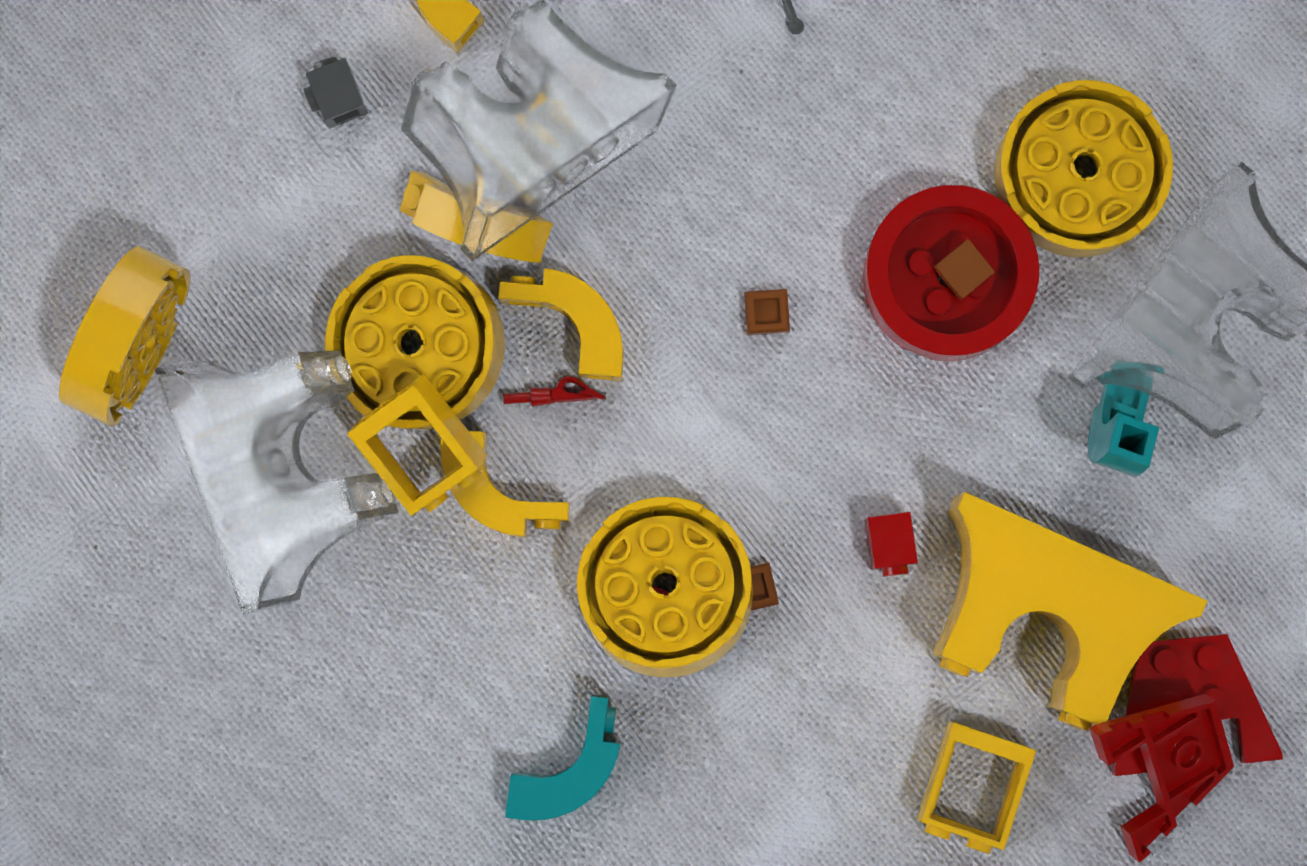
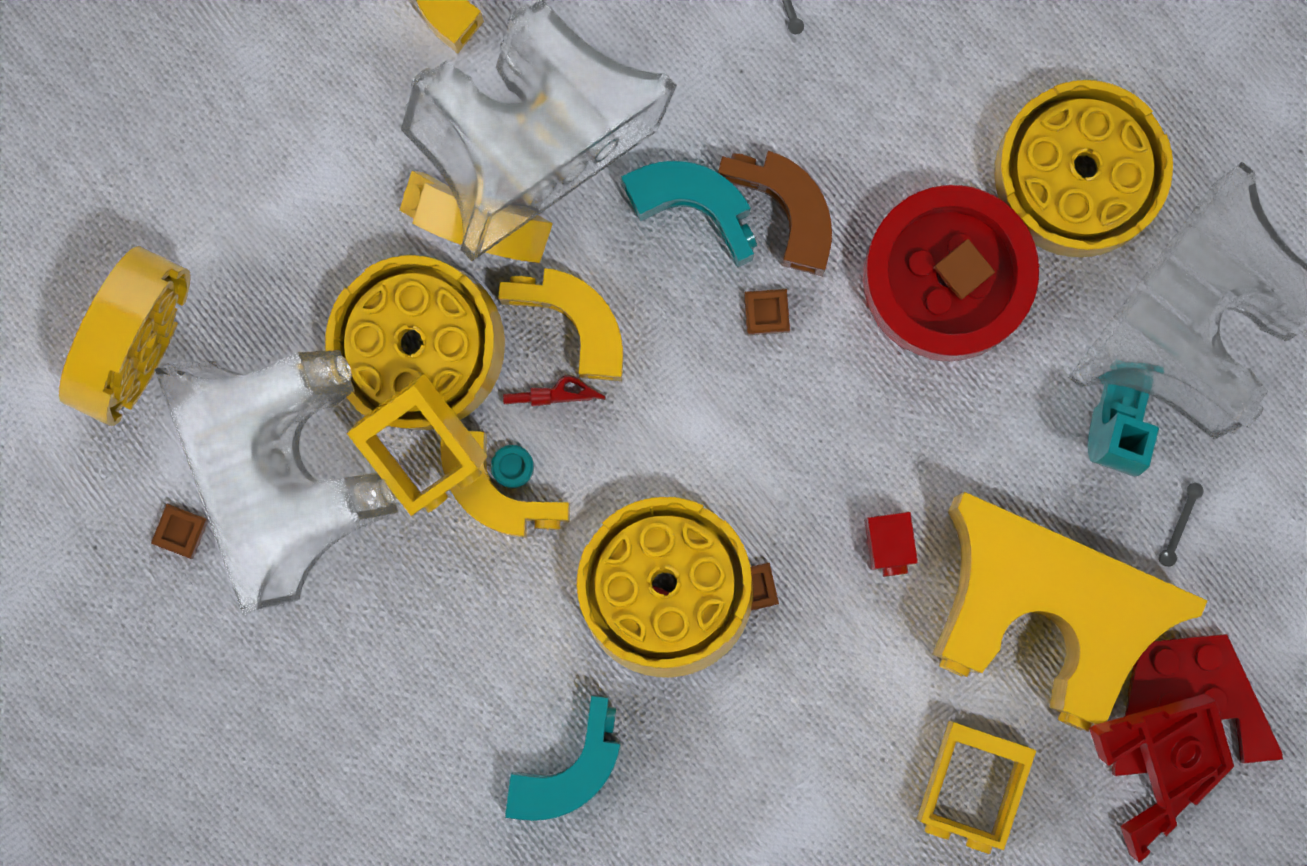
(179, 531): none -> dark orange tile
(334, 92): dark grey brick -> none
(512, 466): none -> teal tile
(697, 187): none -> teal arch
(800, 199): none -> dark orange arch
(1169, 557): none -> dark grey hinge

